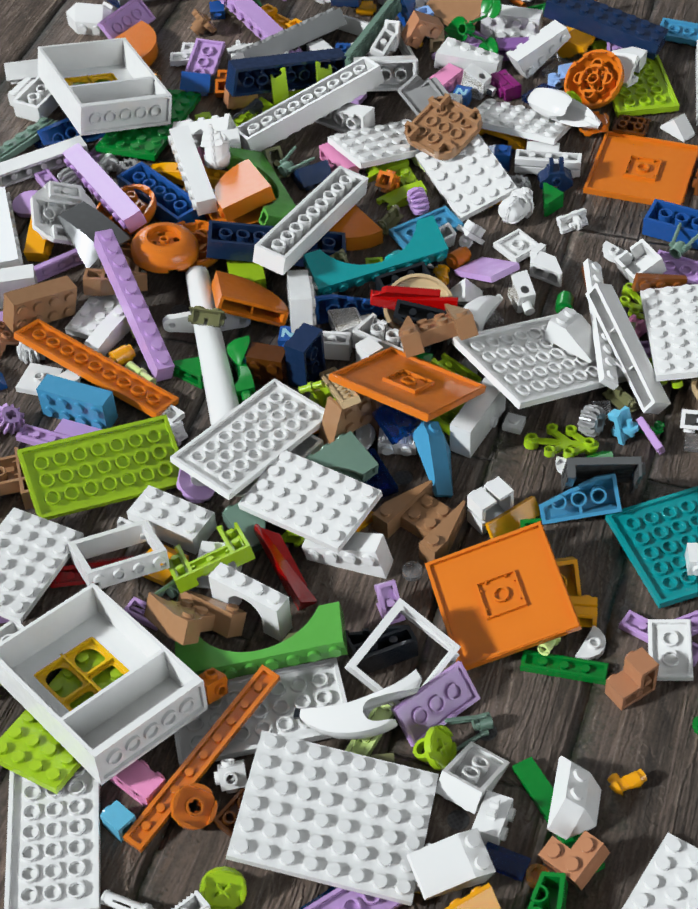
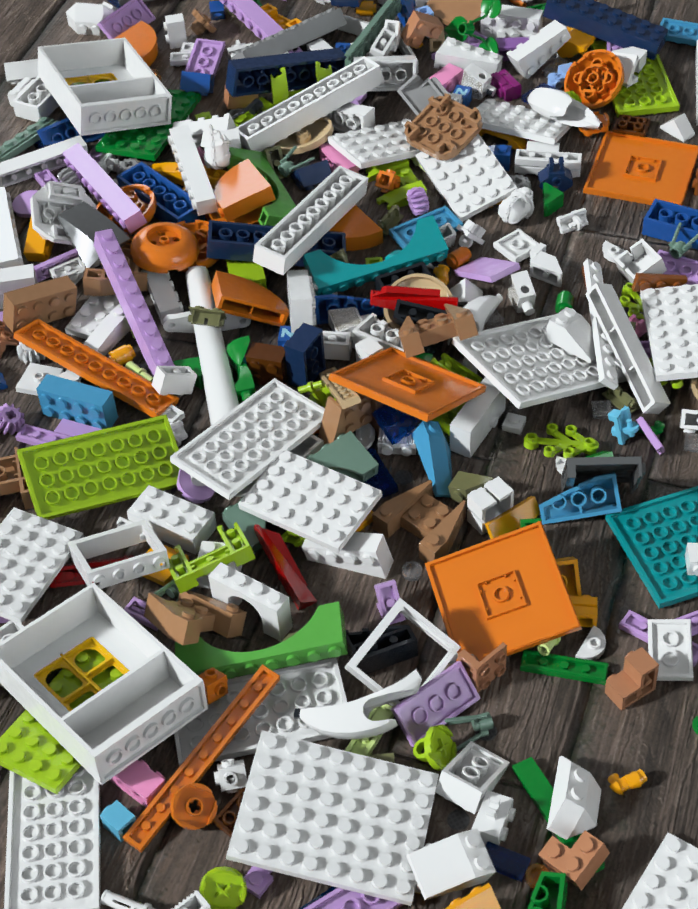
(73, 269): none -> white wing
(162, 294): none -> white brick
(174, 380): none -> white brick
(175, 30): none -> white brick
(220, 83): orange brick -> none
(258, 881): none -> lavender plate
(308, 137): none -> tan dish
(464, 483): none -> olive slope
(487, 669): none -> nougat bracket
(591, 420): light grey gear -> none

